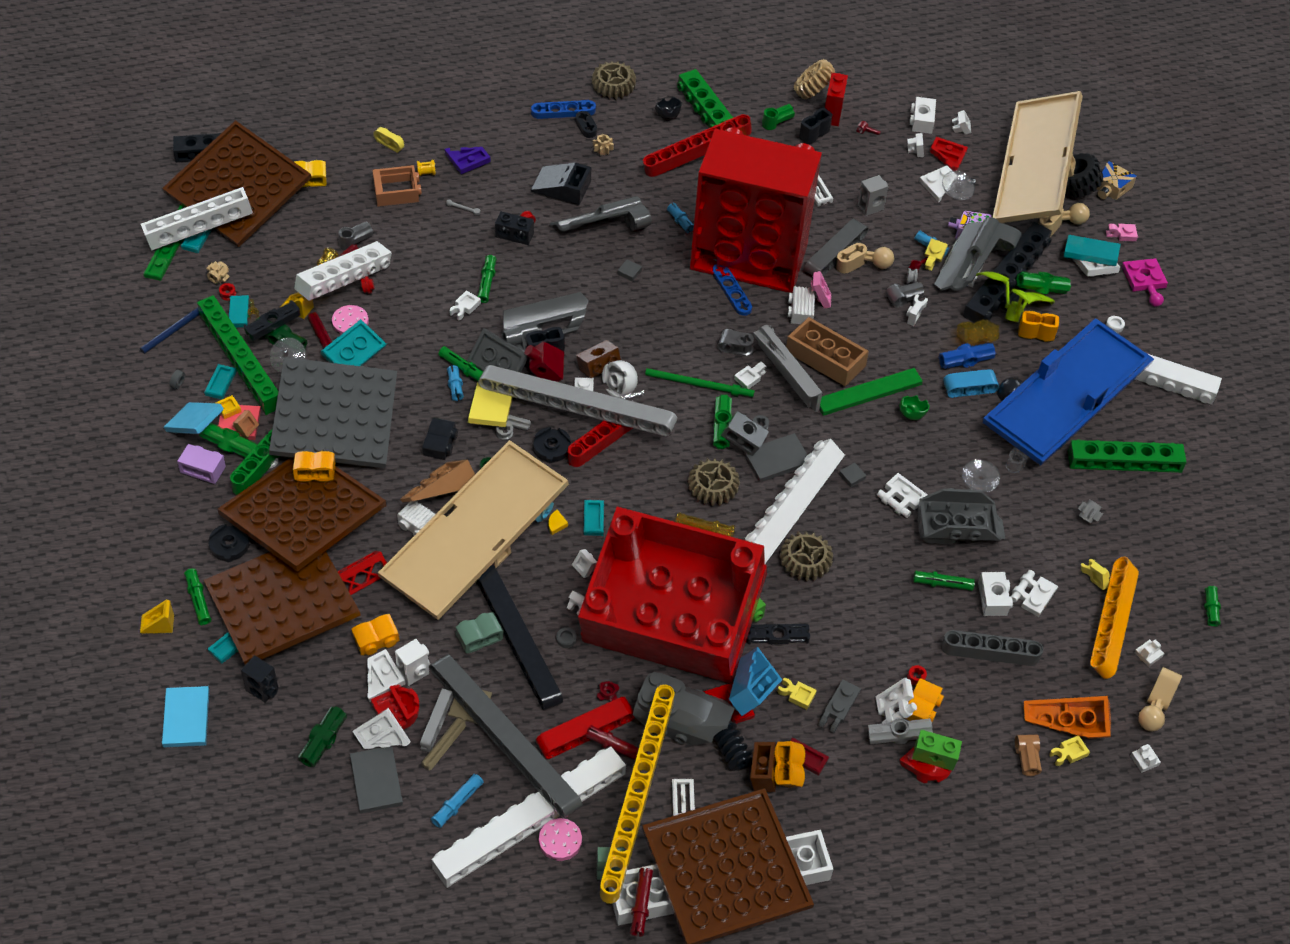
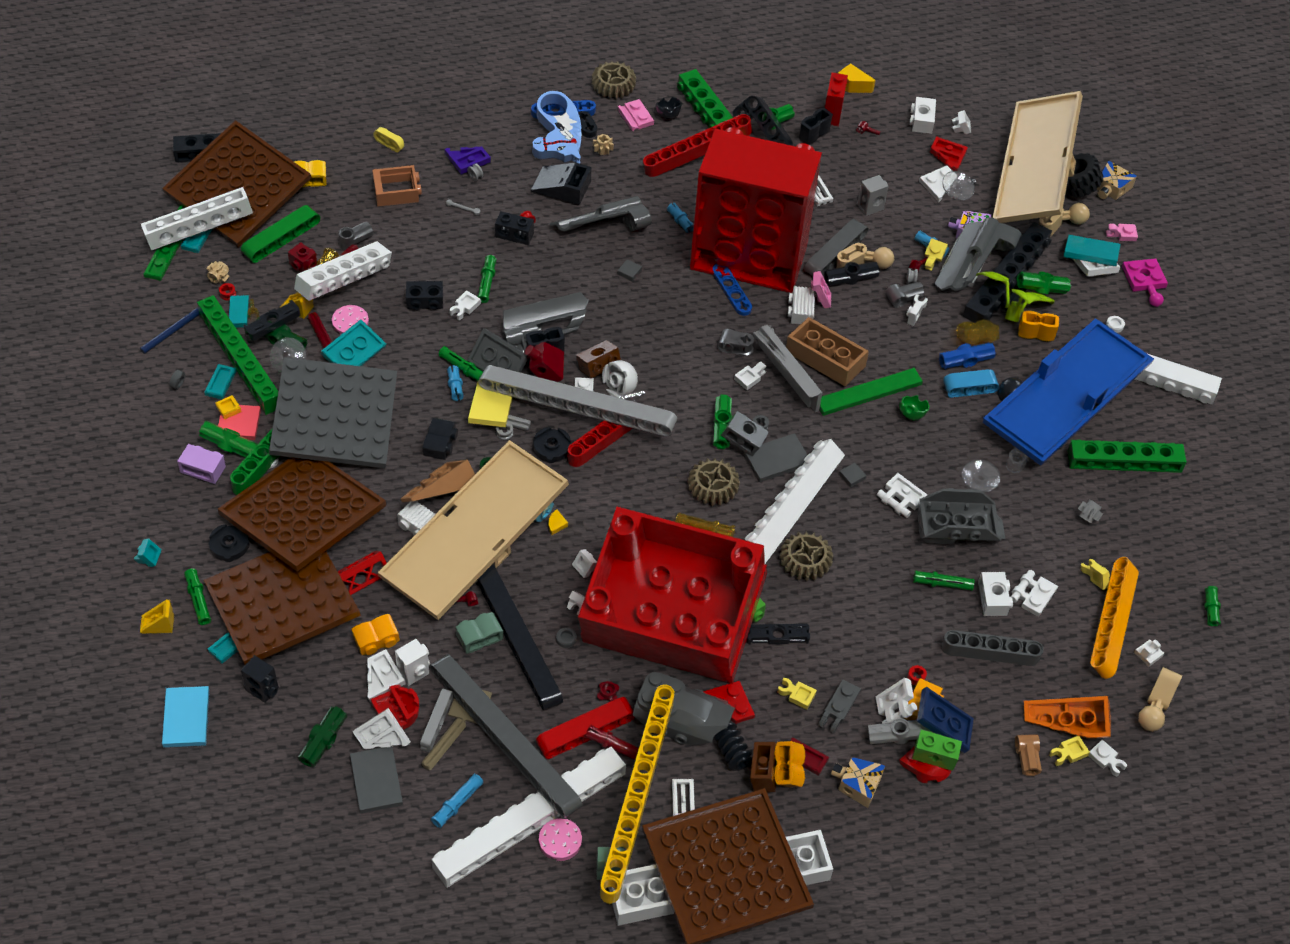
(148, 553): none -> teal tile
(193, 418): medium azure tile -> none
(245, 423): nougat tile -> none
(280, 233): none -> green beam
(302, 257): none -> dark red brick
(314, 466): light orange brick -> none
(367, 285): red plate -> none
(424, 295): none -> black brick
(426, 168): yellow bush -> none
(470, 597): none -> dark red hand
(475, 172): none -> light grey bush
(564, 131): none -> light blue animal
(594, 517): teal tile -> none
(635, 115): none -> bright pink plate
(640, 909): dark red pin -> none
(735, 390): green bar -> none
(753, 681): dark azure wedge -> none
(768, 124): none -> black beam
(814, 79): tan gear -> none
(851, 273): none -> black piece
(857, 80): none -> yellow slope
(859, 779): none -> torso
(915, 145): white tile -> none
(944, 718): none -> dark blue tile
(1106, 756): none -> white plate
(1145, 758): white tile -> none

